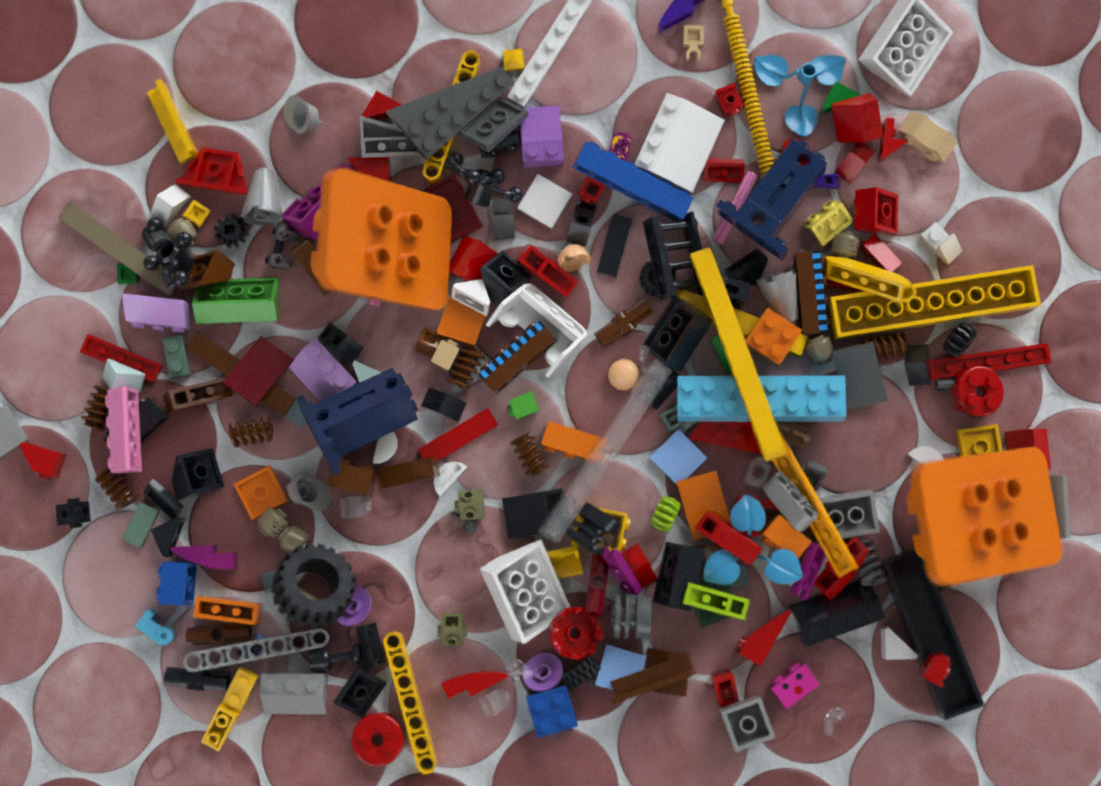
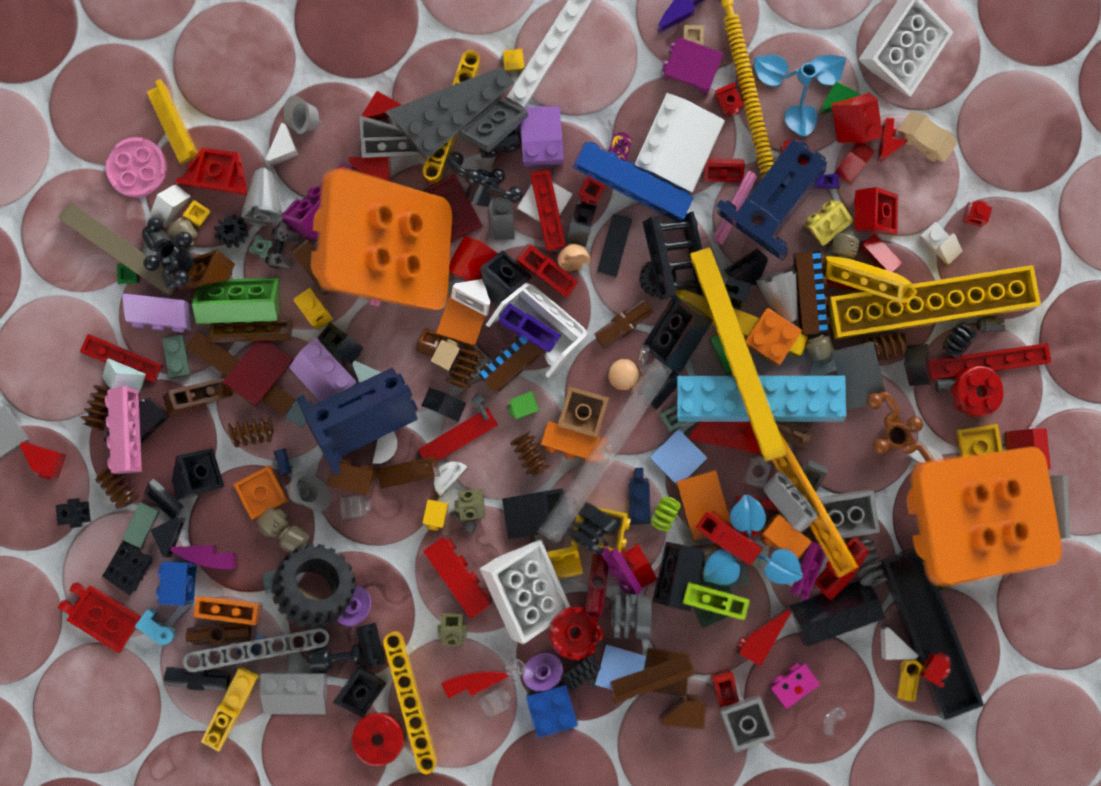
(100, 616): none -> red tile
(127, 567): none -> black hinge
(136, 167): none -> bright pink tile
(250, 331): none -> reddish brown tile
(263, 252): none -> sand green plate
(282, 147): none -> white slope
(282, 462): none -> dark blue pin
(313, 309): none -> yellow torso
(435, 514): none -> yellow brick
(457, 576): none -> red brick
(478, 401): none -> dark grey hand
(529, 328): none -> dark purple slope
(548, 210): none -> red tile
(583, 411): none -> medium nougat slope
(639, 498): none -> dark blue hinge
(685, 712): none -> reddish brown slope
(692, 64): none -> magenta panel
(892, 420): none -> dark orange wheel
(908, 681): none -> yellow piece
(977, 213): none -> red brick
(990, 325): none -> dark grey pin

